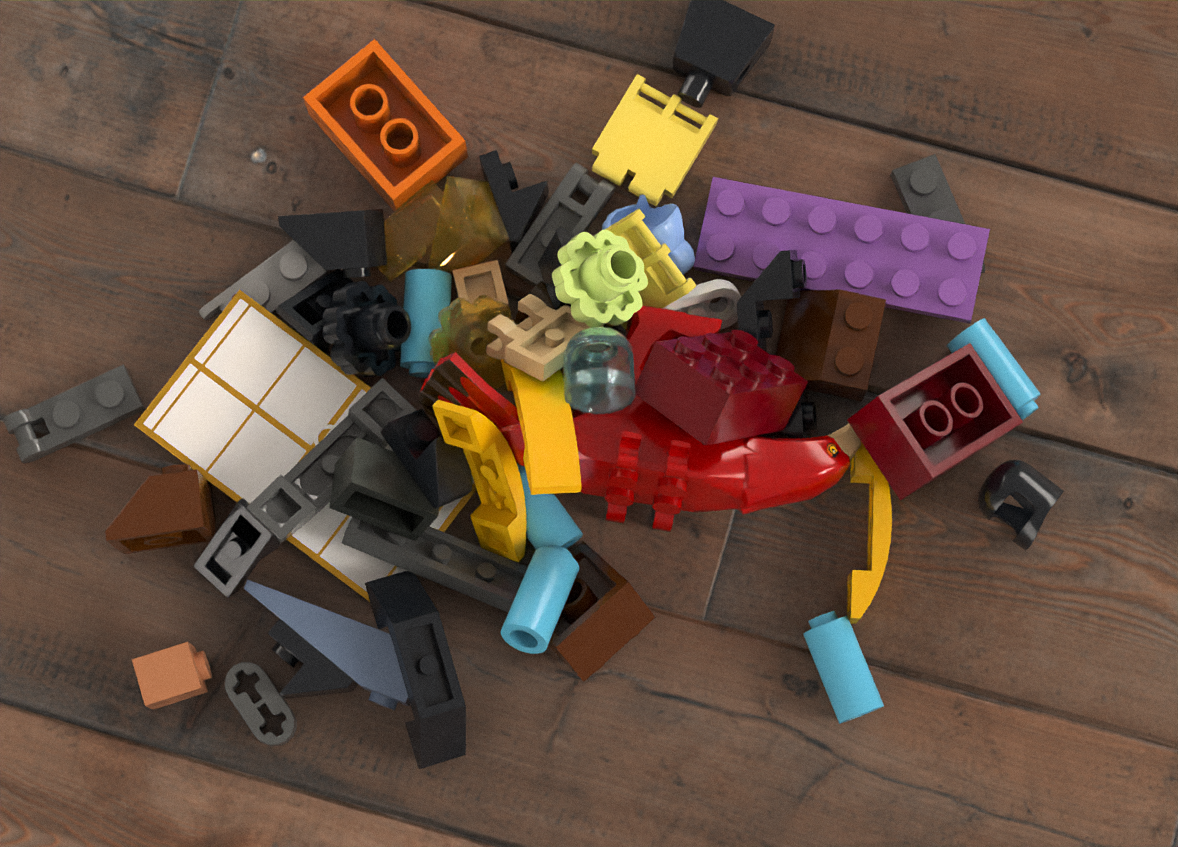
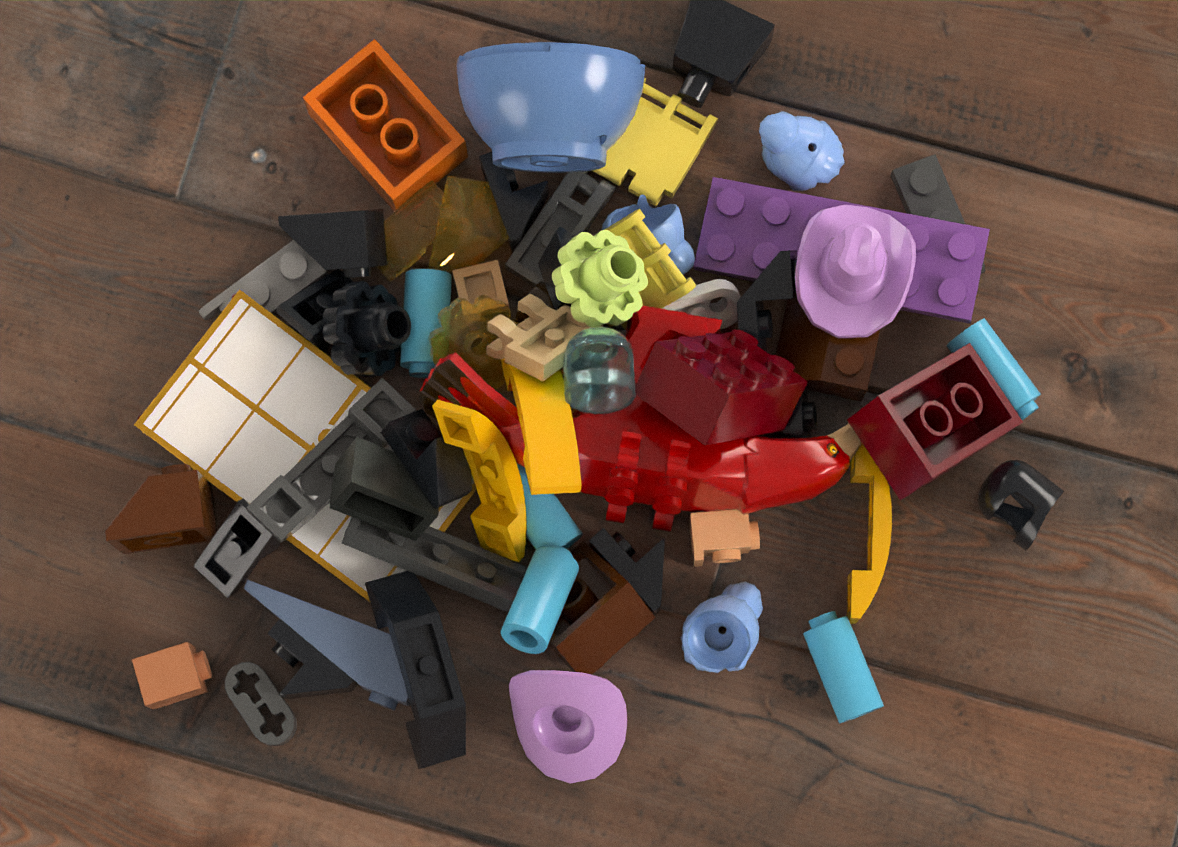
(75, 414): dark grey plate -> none
(550, 102): none -> medium blue piece
(568, 722): none -> lavender hat
(644, 575): none -> black slope
(722, 536): none -> light nougat brick
(737, 612): none -> light blue piece
(787, 152): none -> light blue piece
(853, 270): none -> lavender hat

